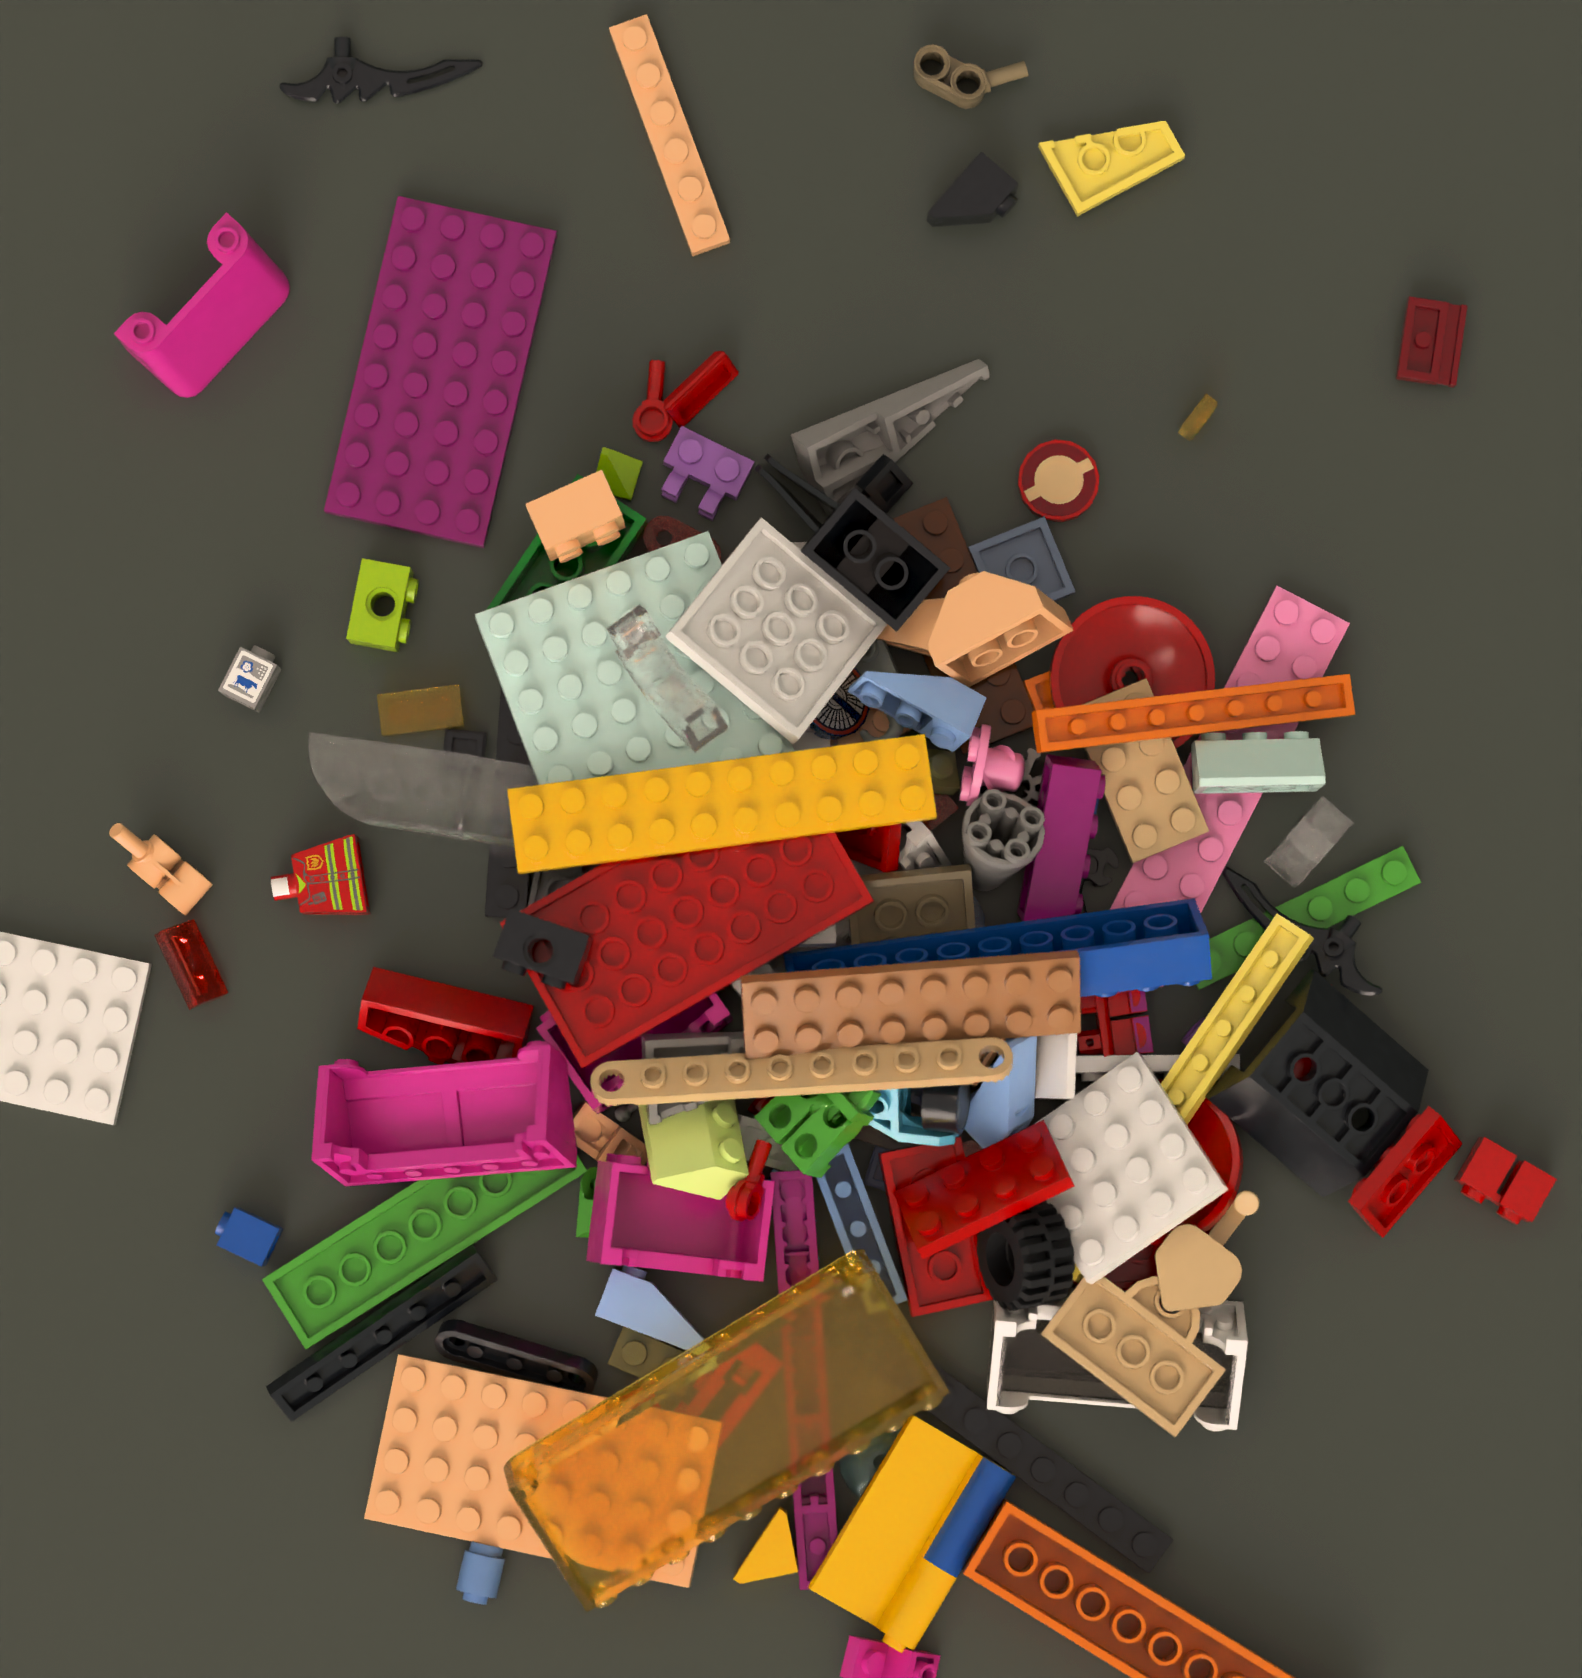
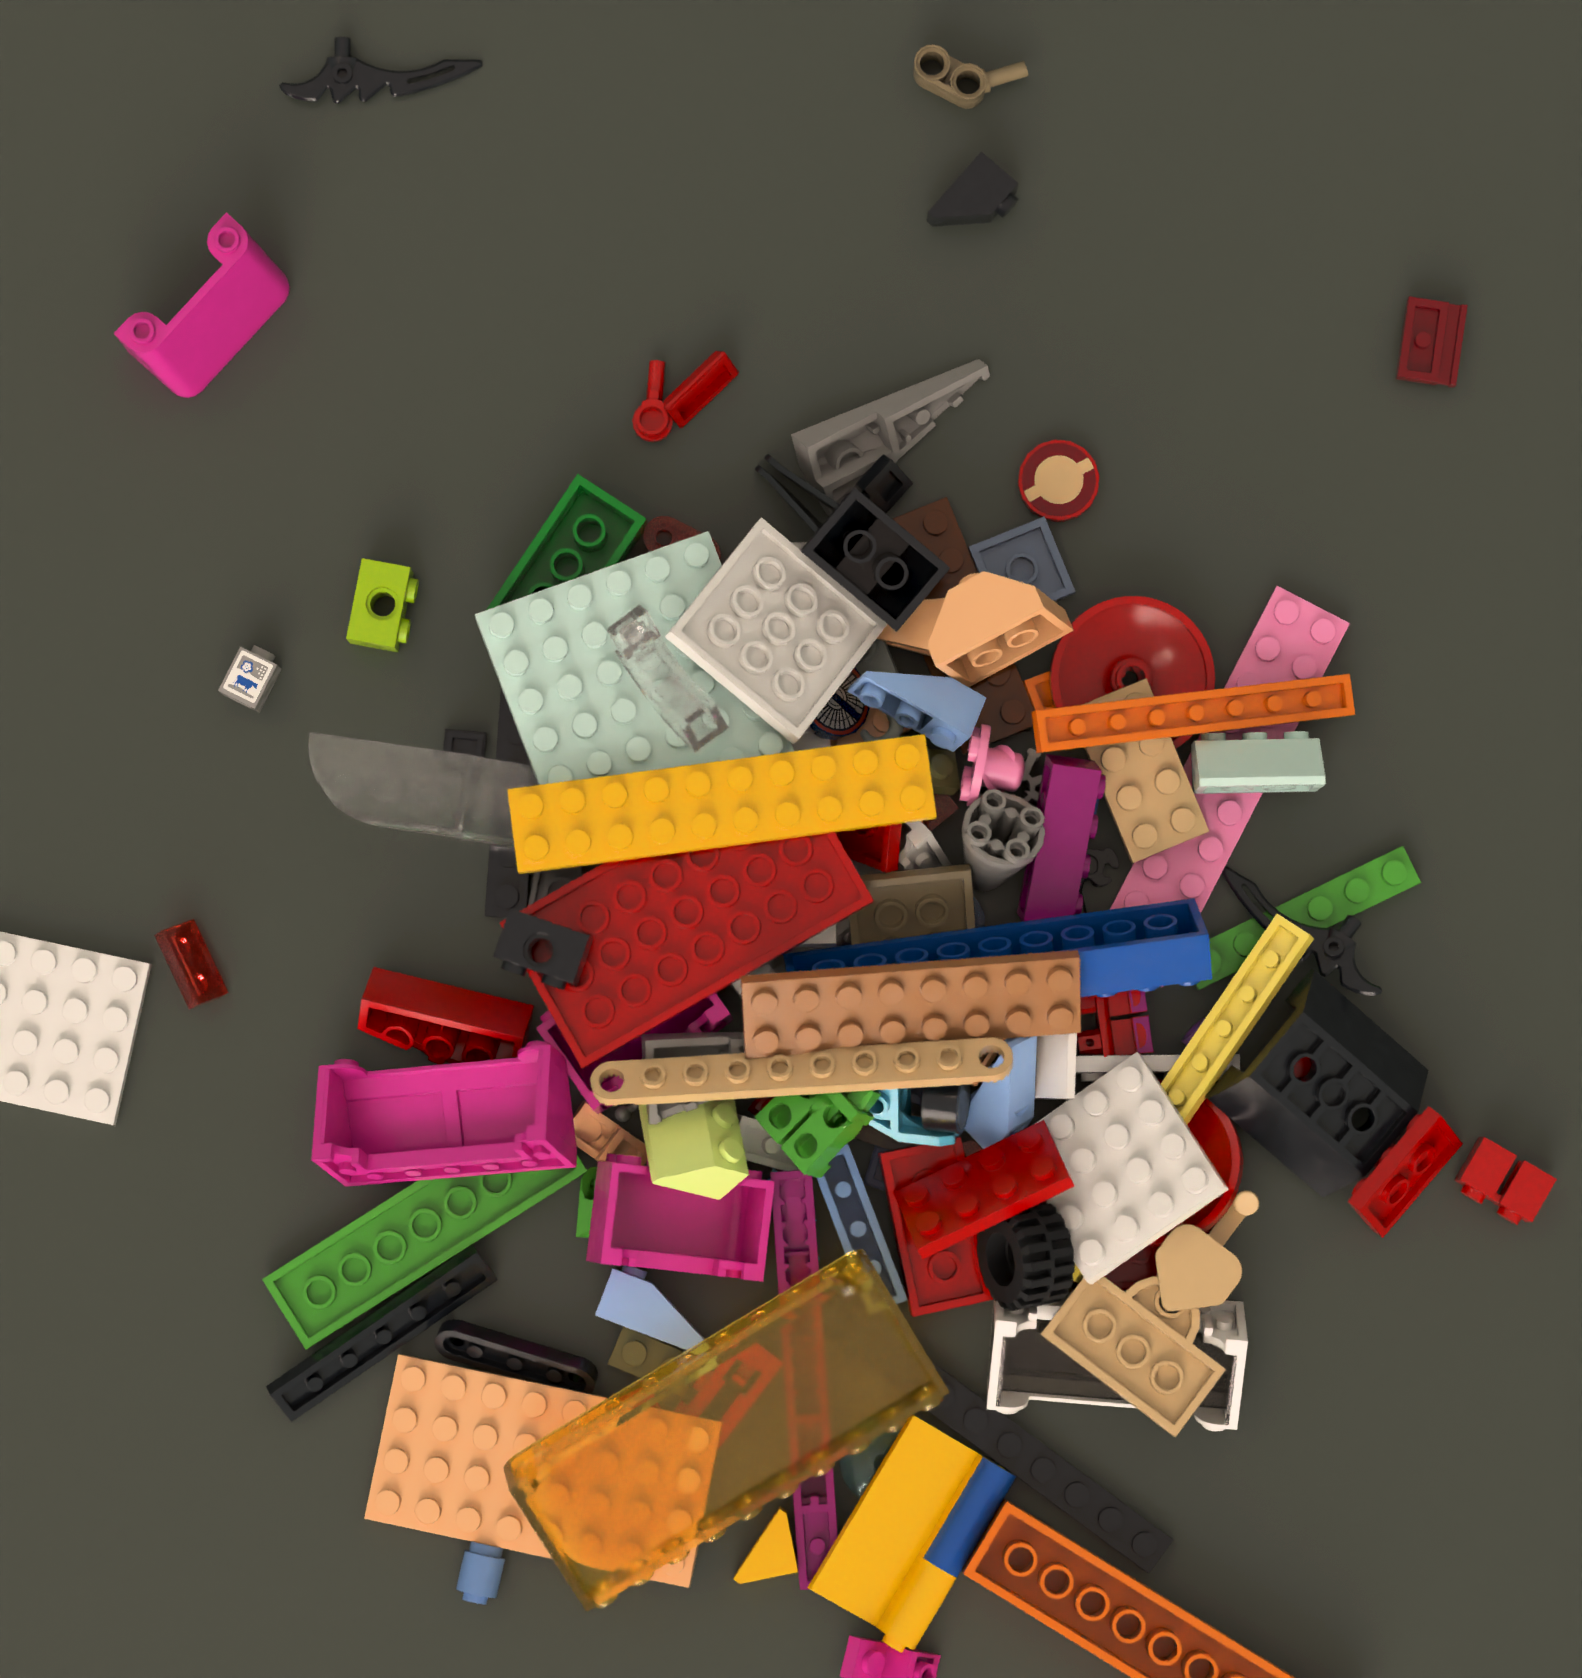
(163, 869): light nougat beam -> none
(248, 1235): blue brick -> none
(326, 879): red torso -> none
(420, 710): clear yellow plate -> none
(440, 372): magenta plate -> none
(576, 517): light nougat brick -> none
(620, 472): lime slope -> none
(669, 135): light nougat plate -> none
(708, 464): medium lavender plate -> none
(746, 1196): red plate -> none
(1111, 162): light yellow wing -> none
(1198, 417): clear yellow tile -> none
(1308, 842): clear brick -> none

